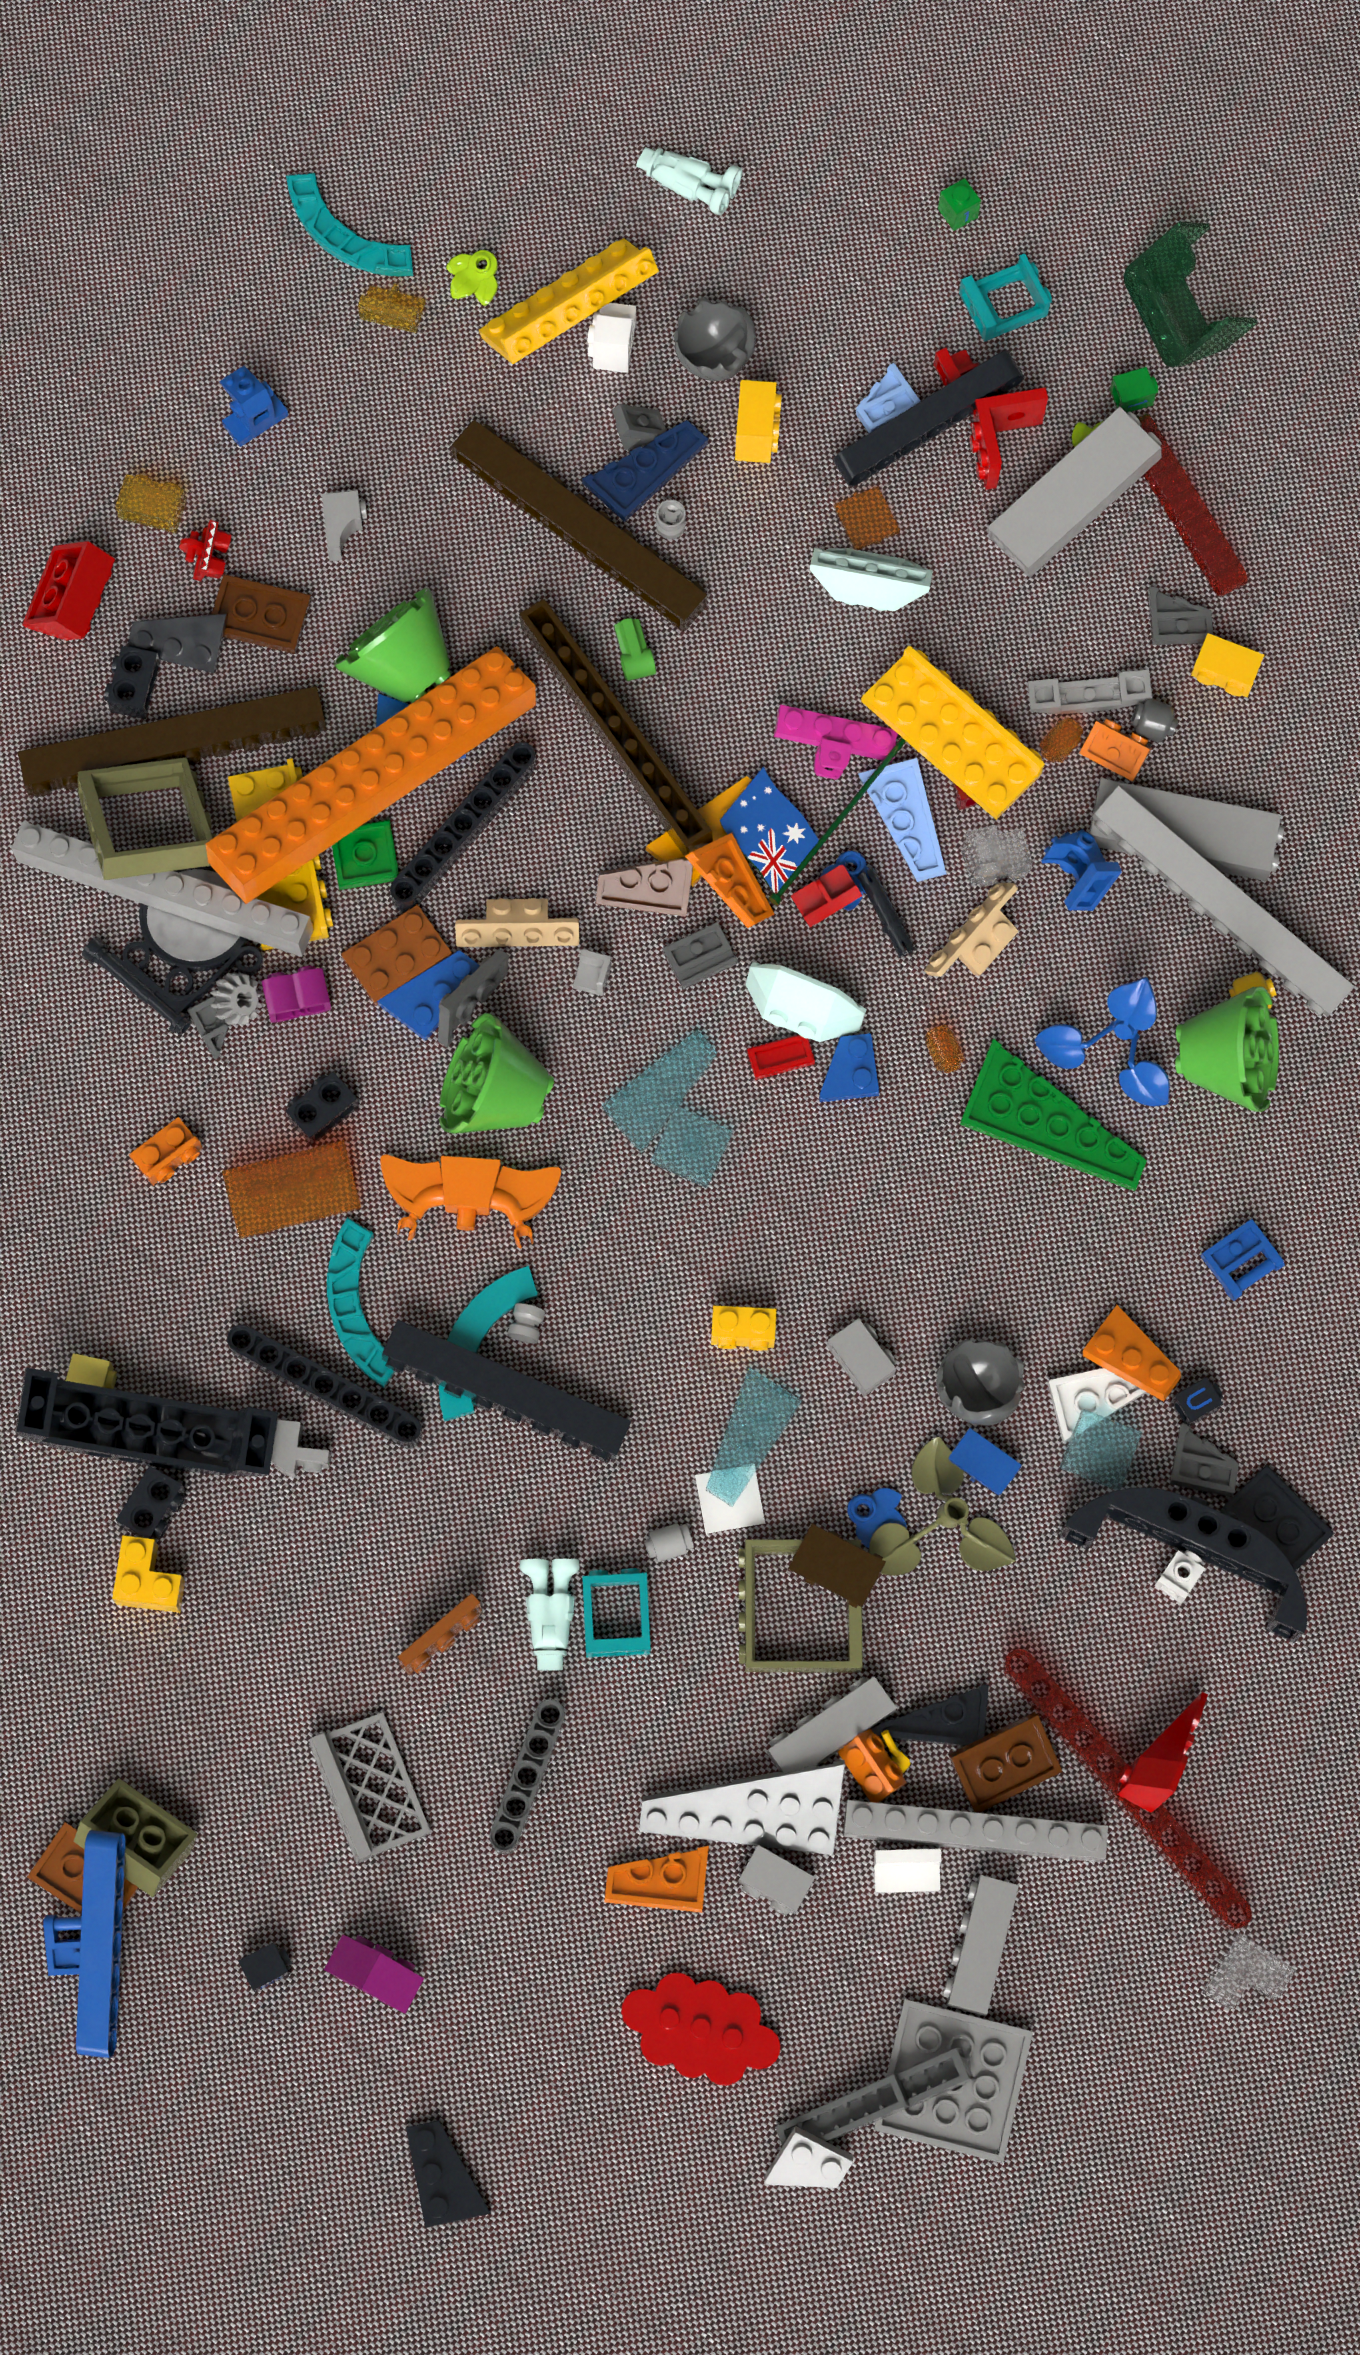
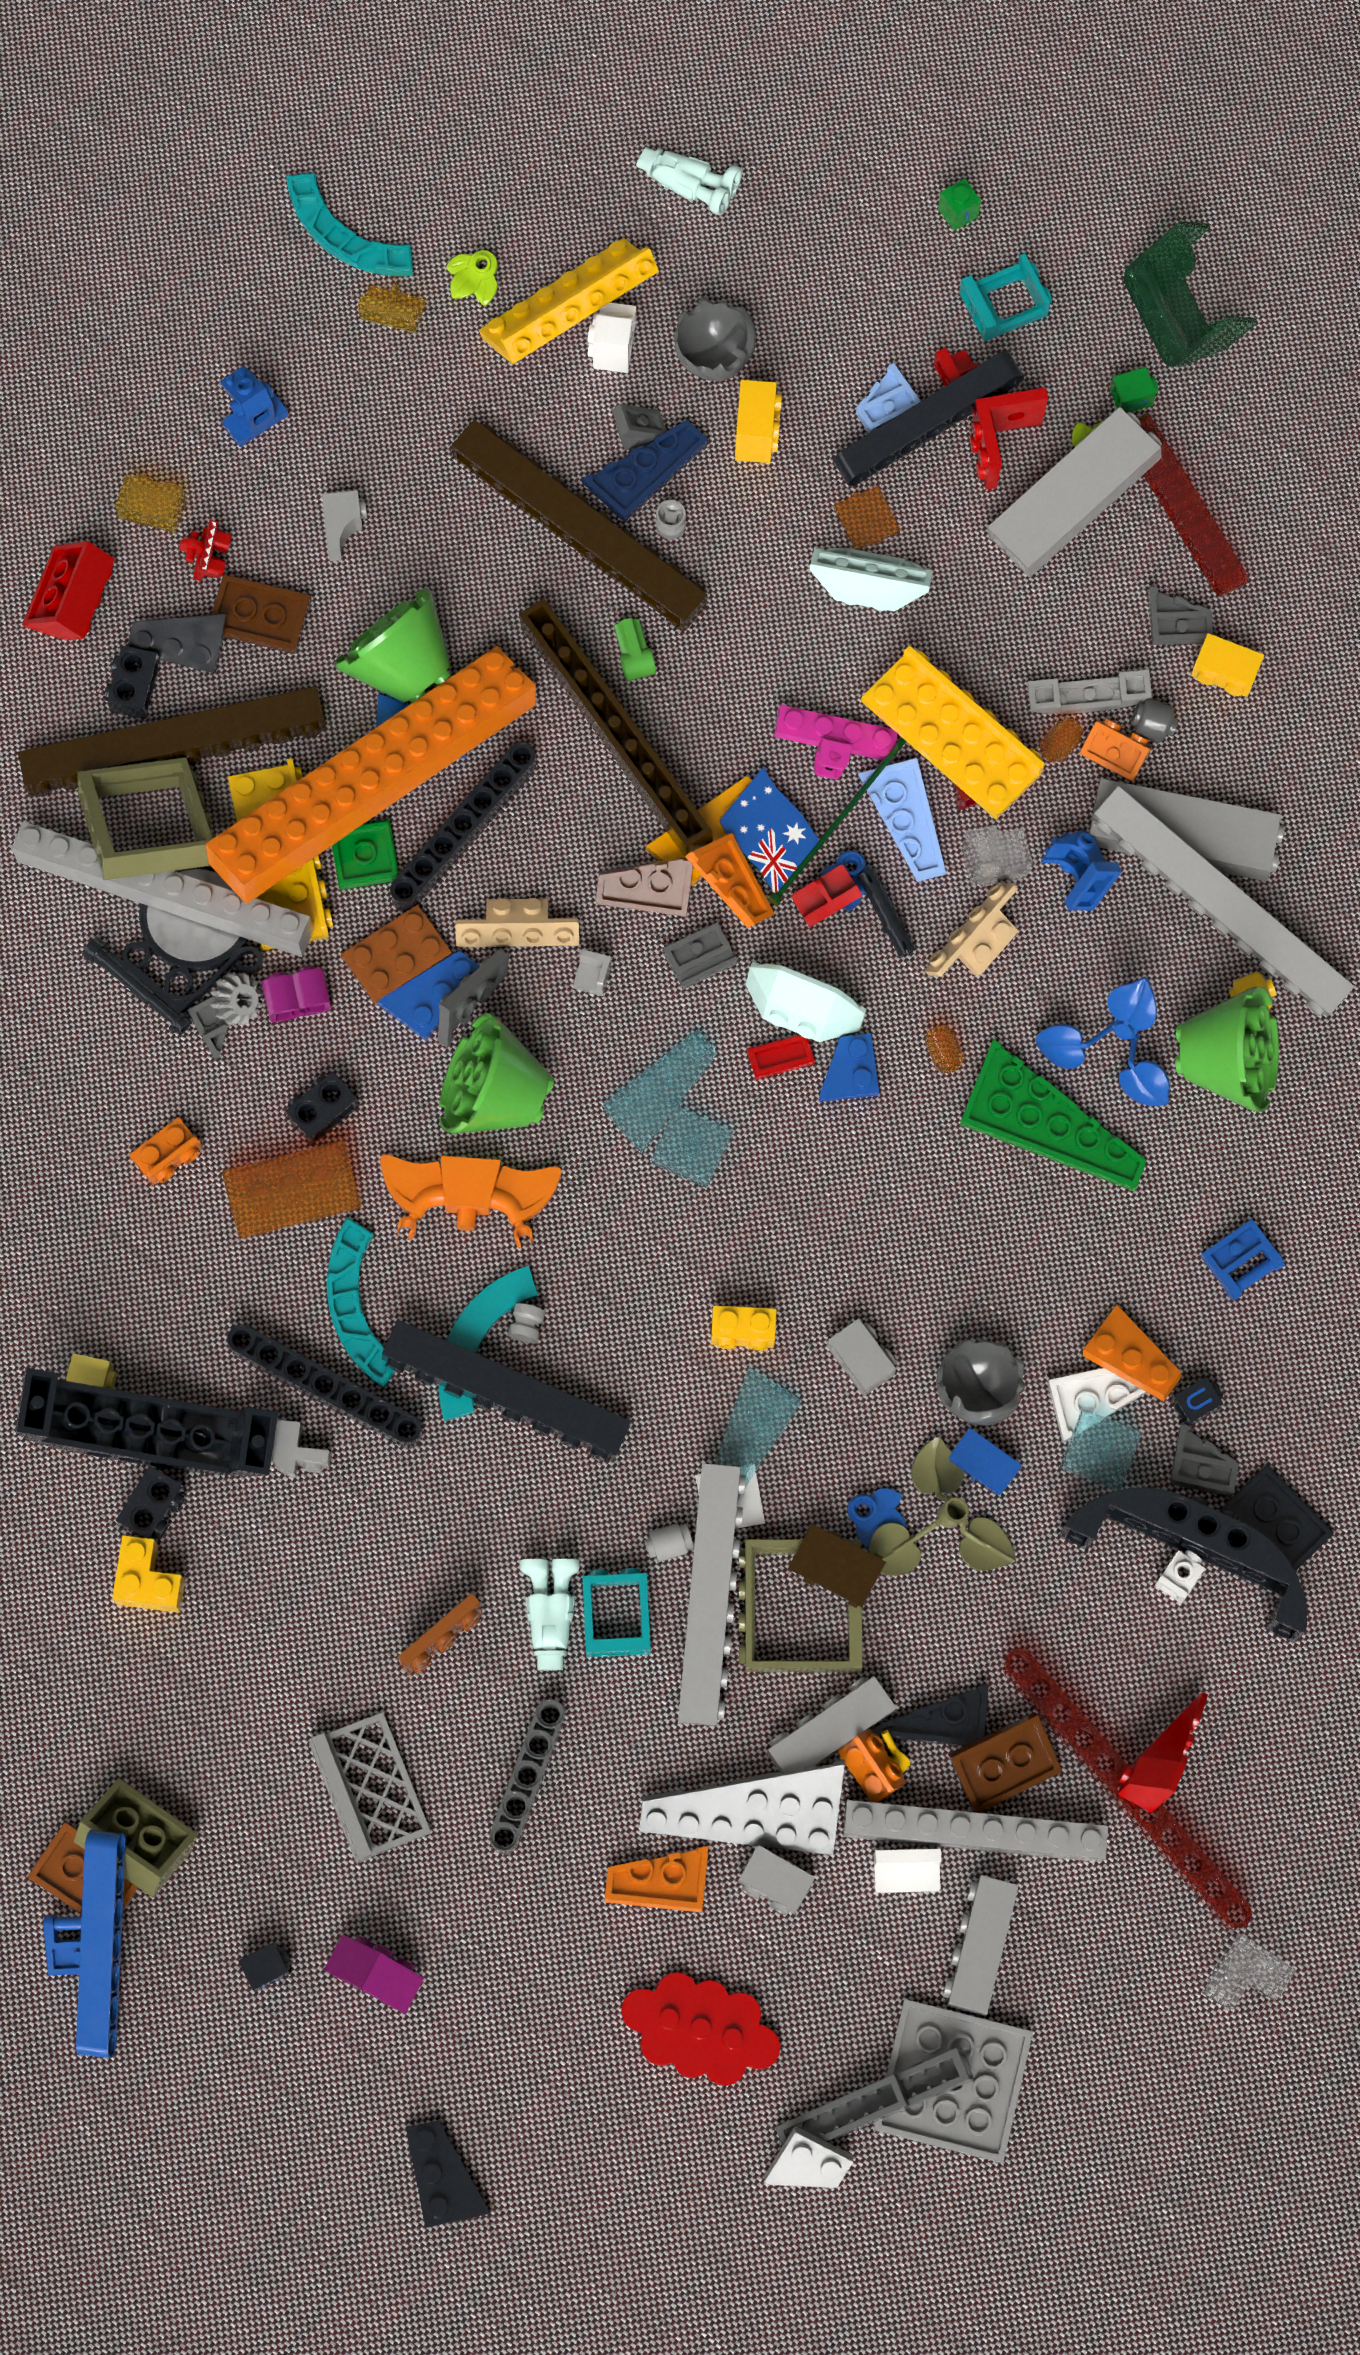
(710, 1594): none -> light grey brick

